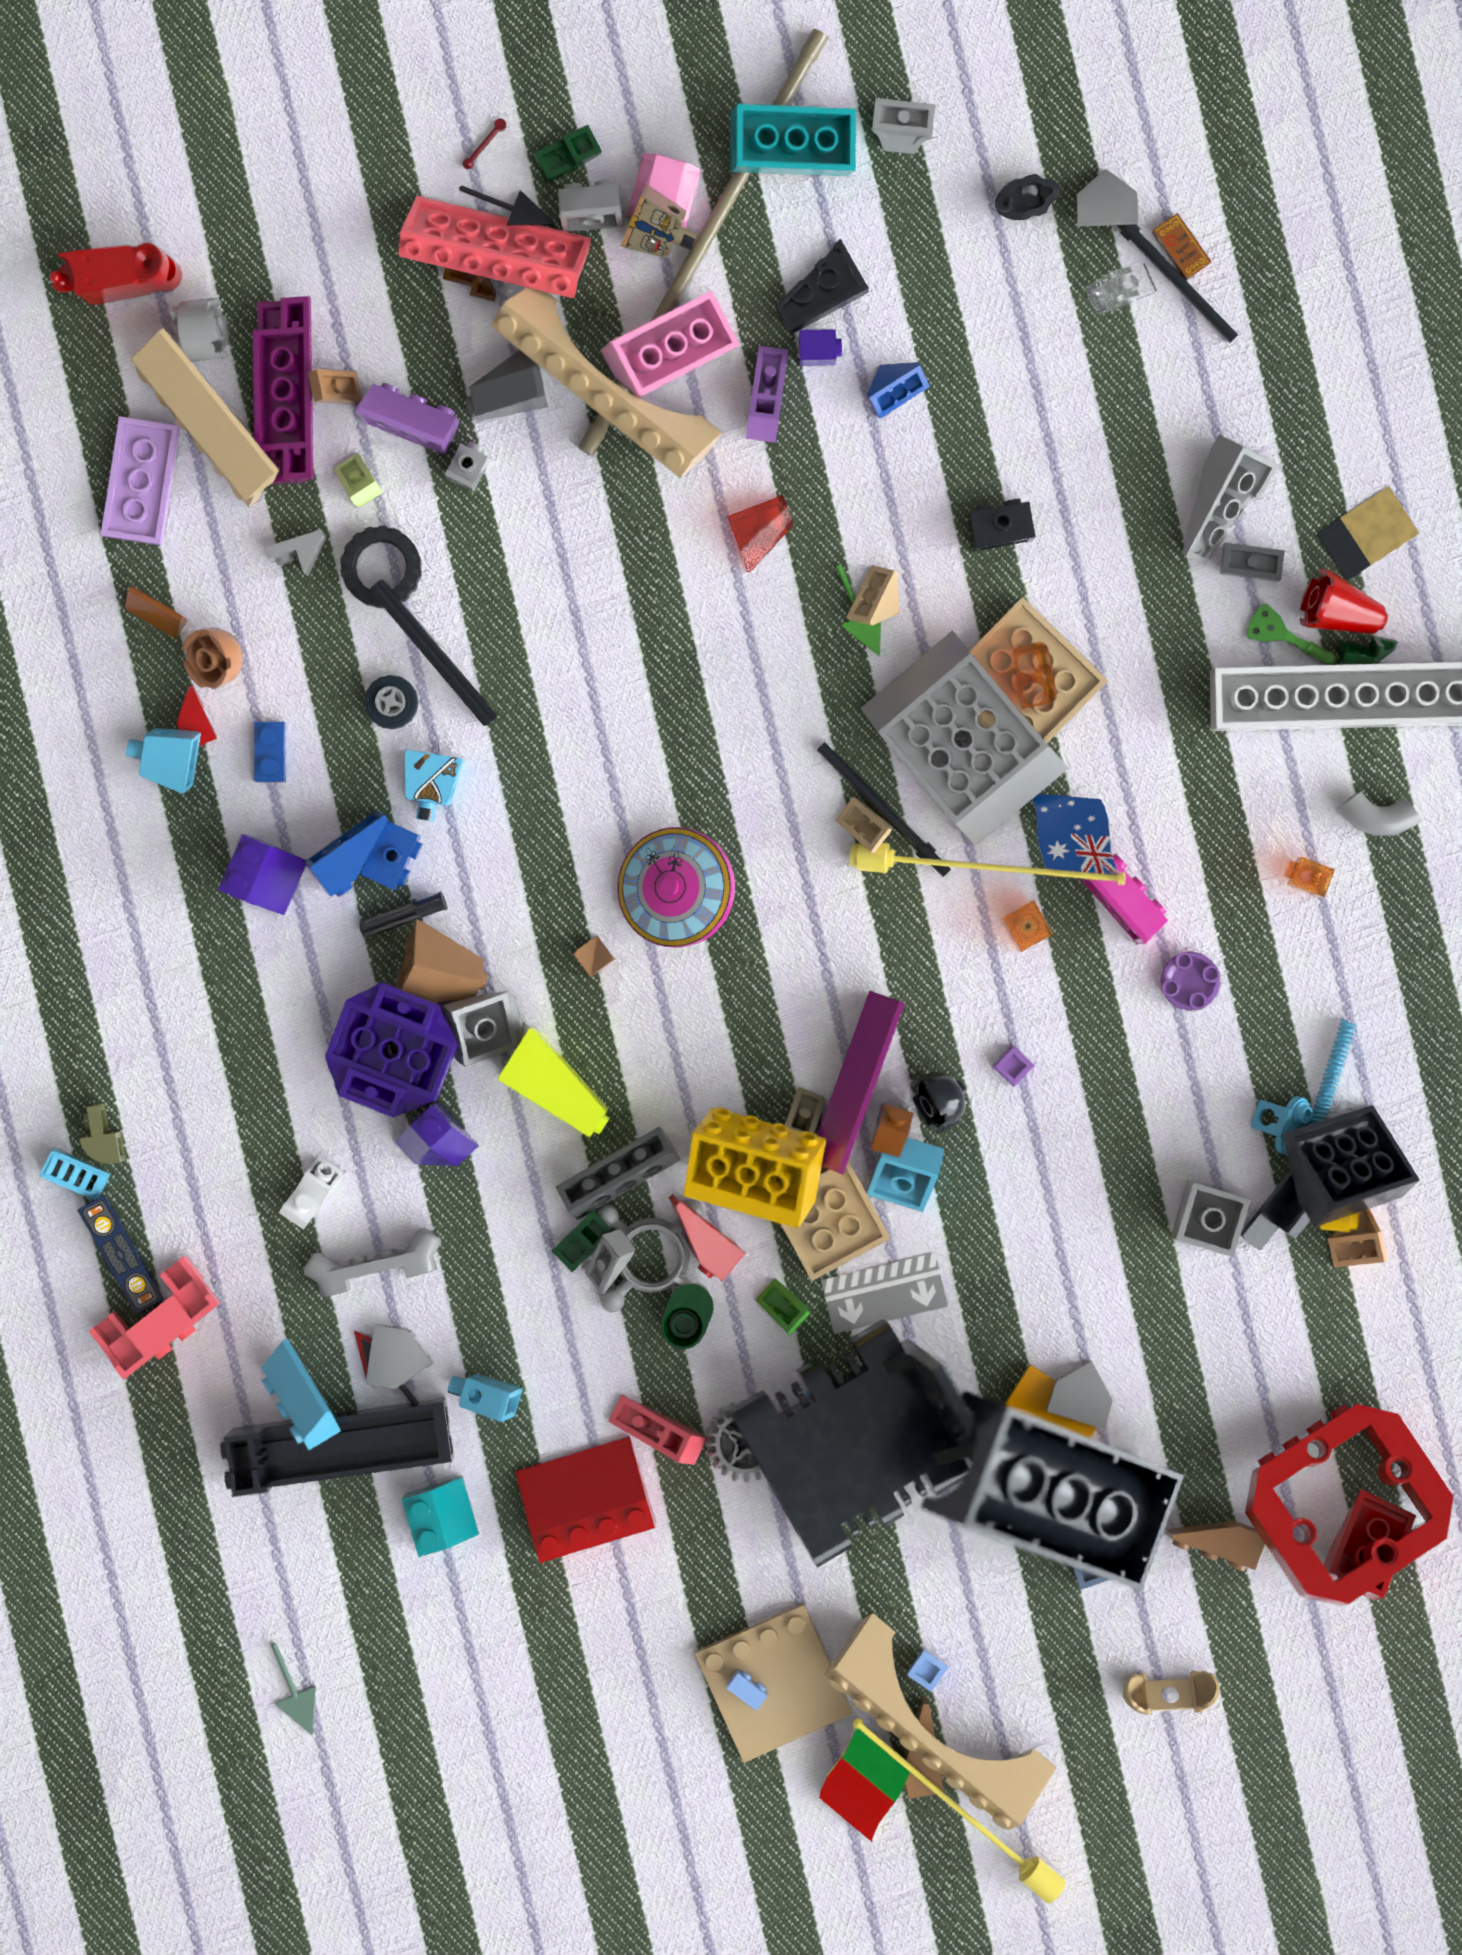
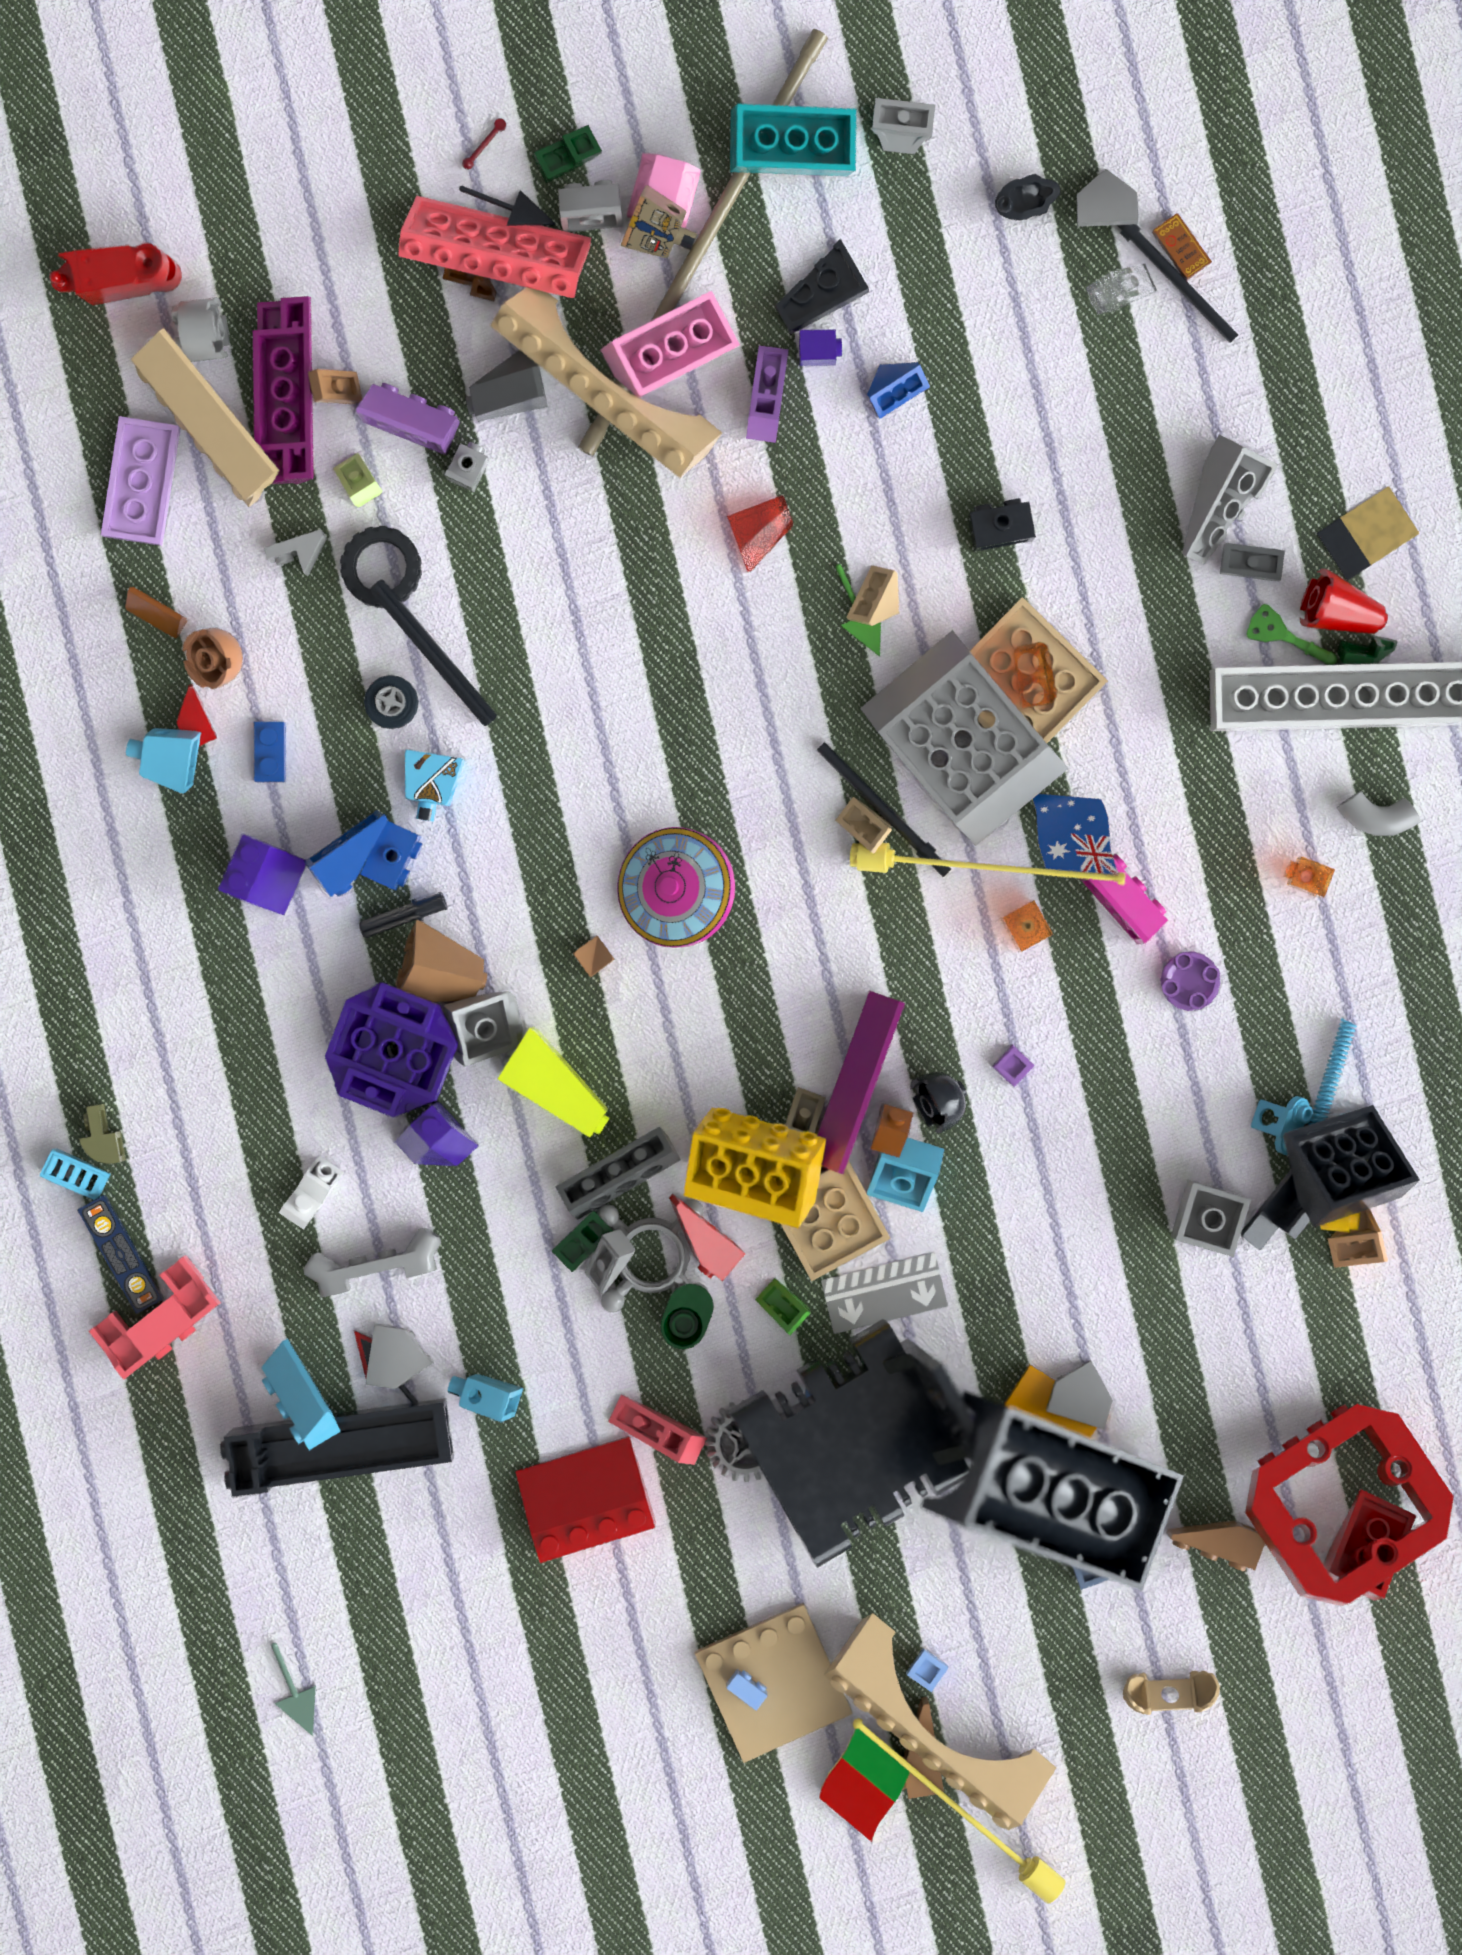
(440, 1516): teal slope -> none

